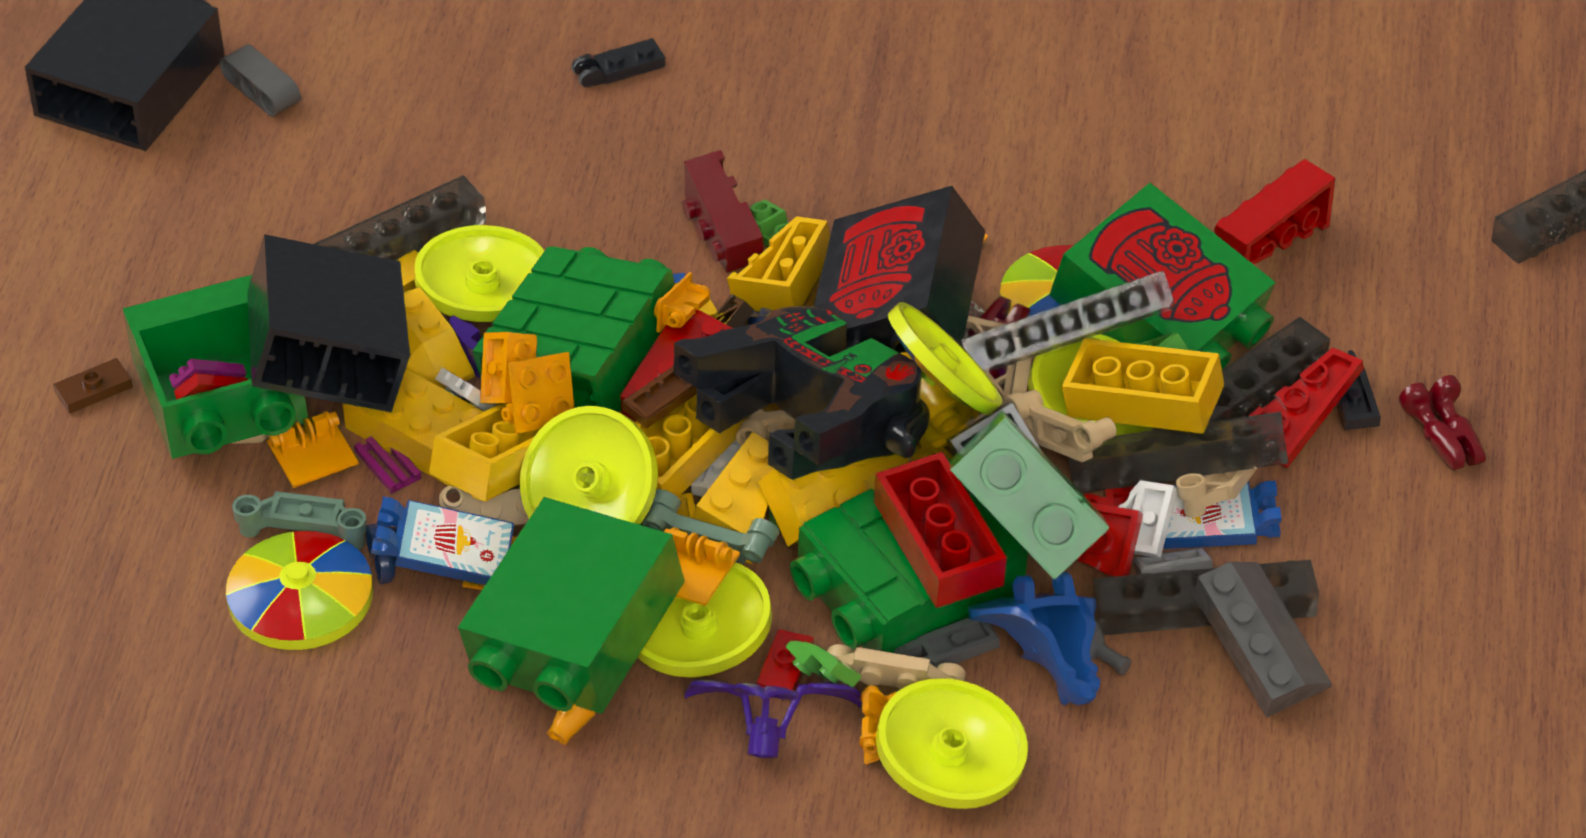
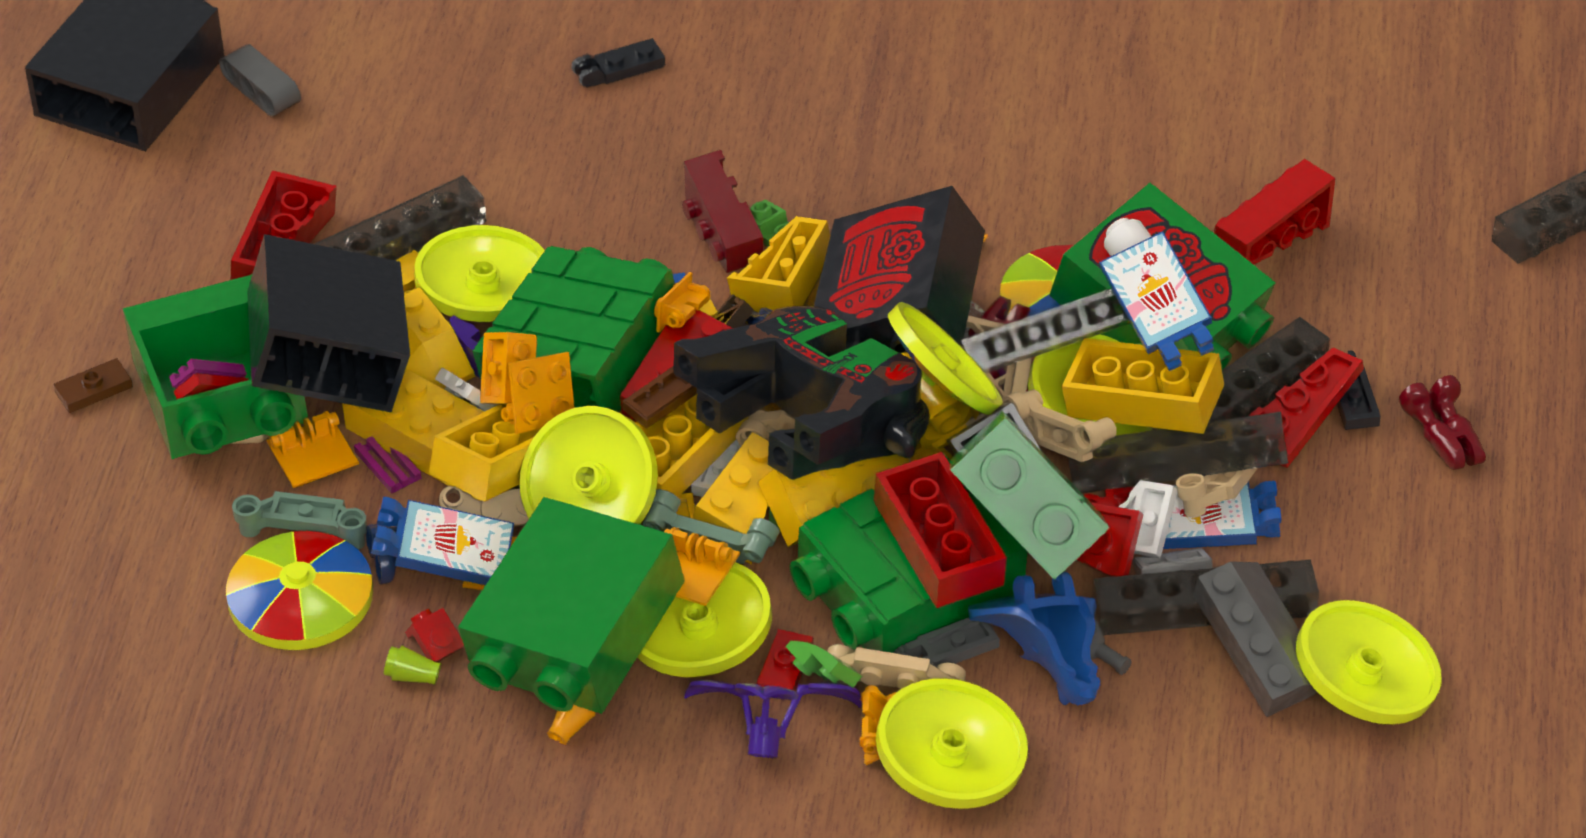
(286, 209): none -> red wedge
(409, 666): none -> lime cone
(435, 634): none -> red bracket
(1124, 234): none -> white head
(1158, 298): none -> tile
(1368, 662): none -> neon yellow dish

